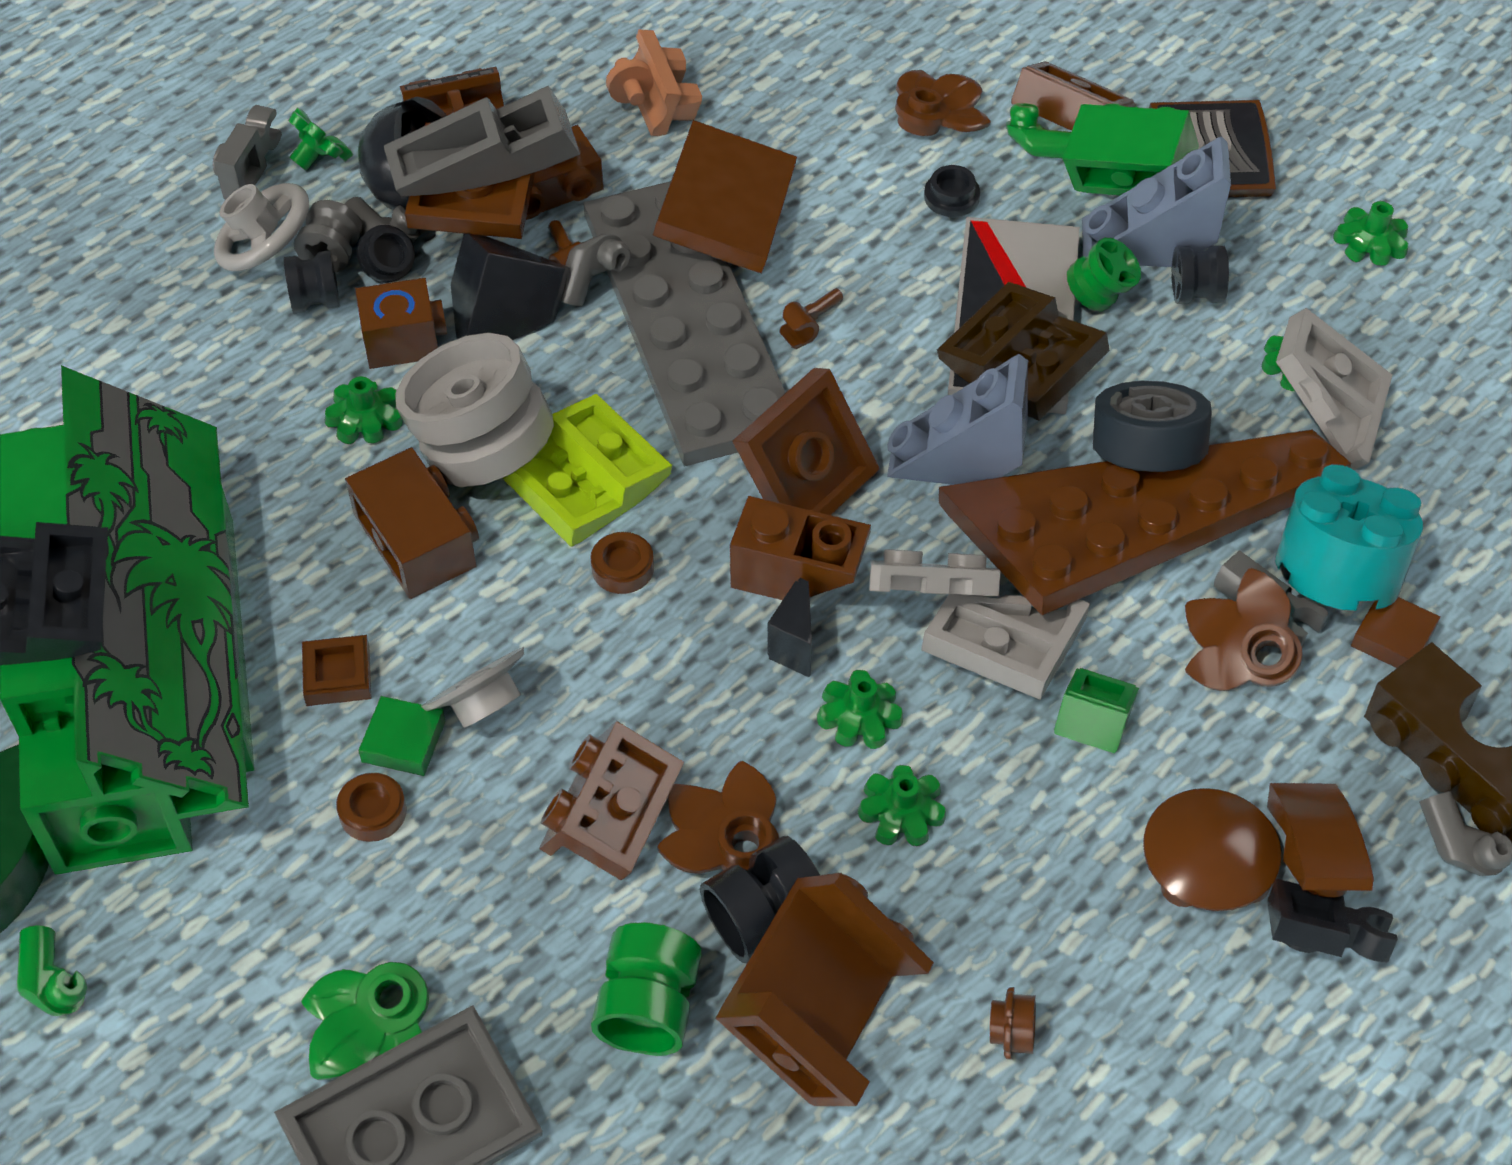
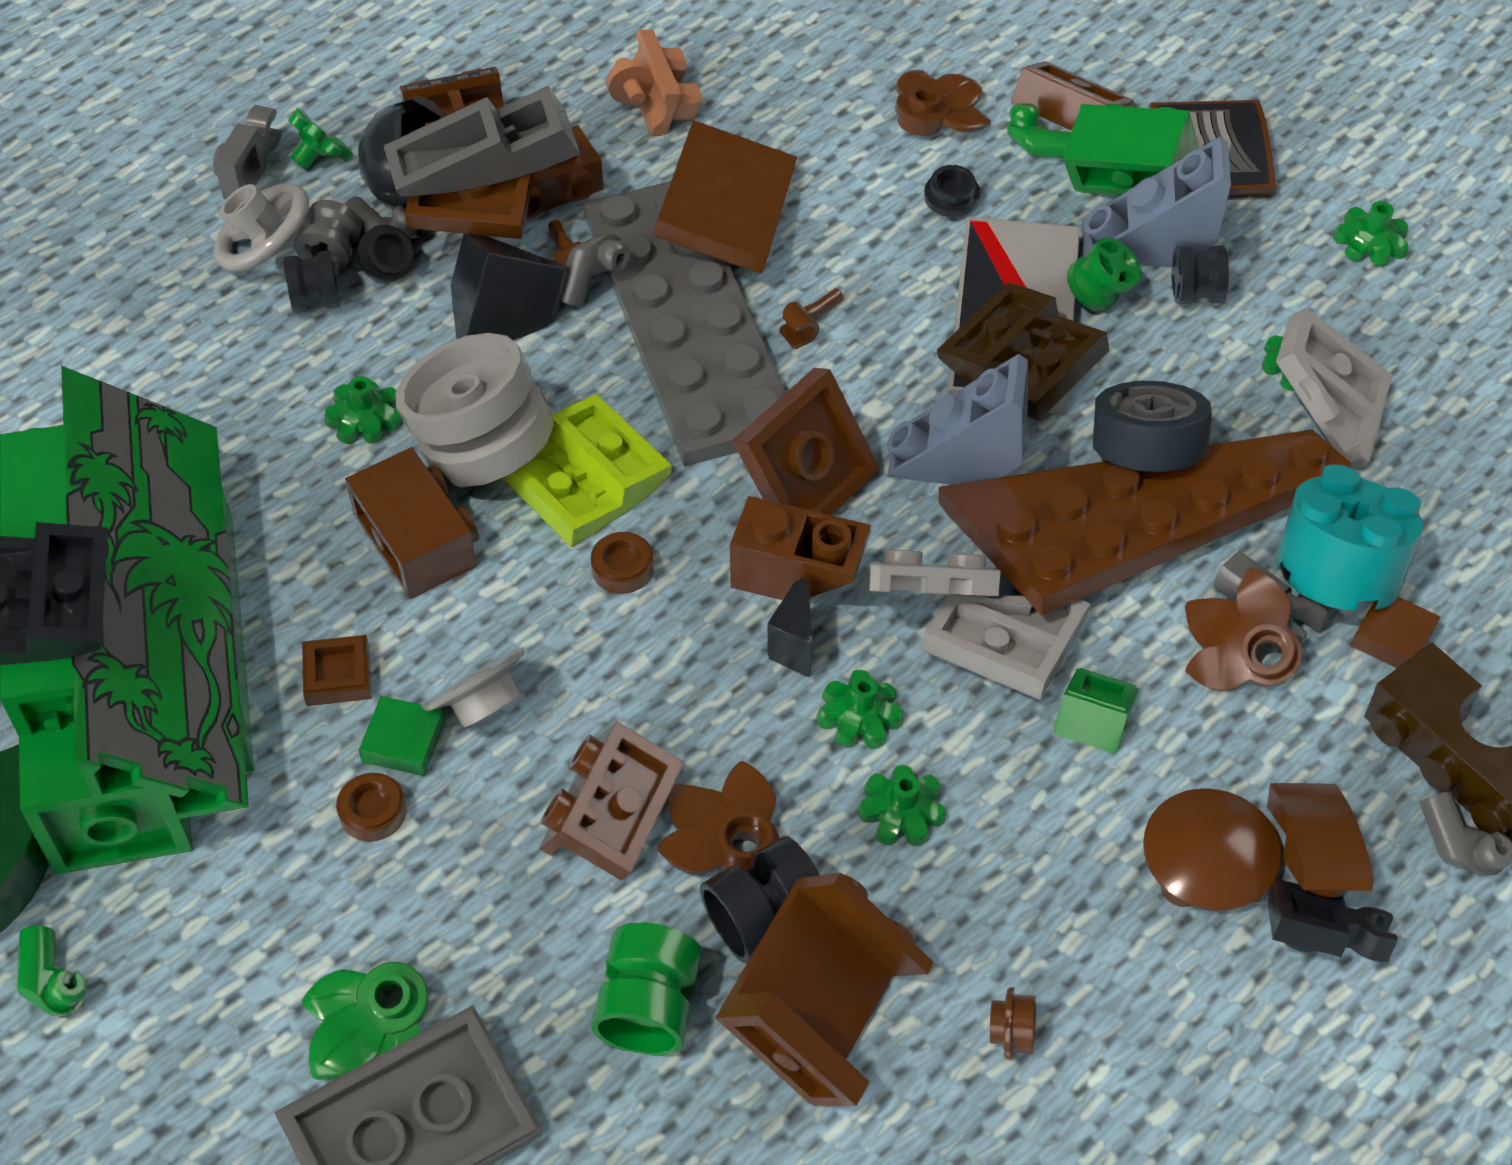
(399, 322): reddish brown brick -> none

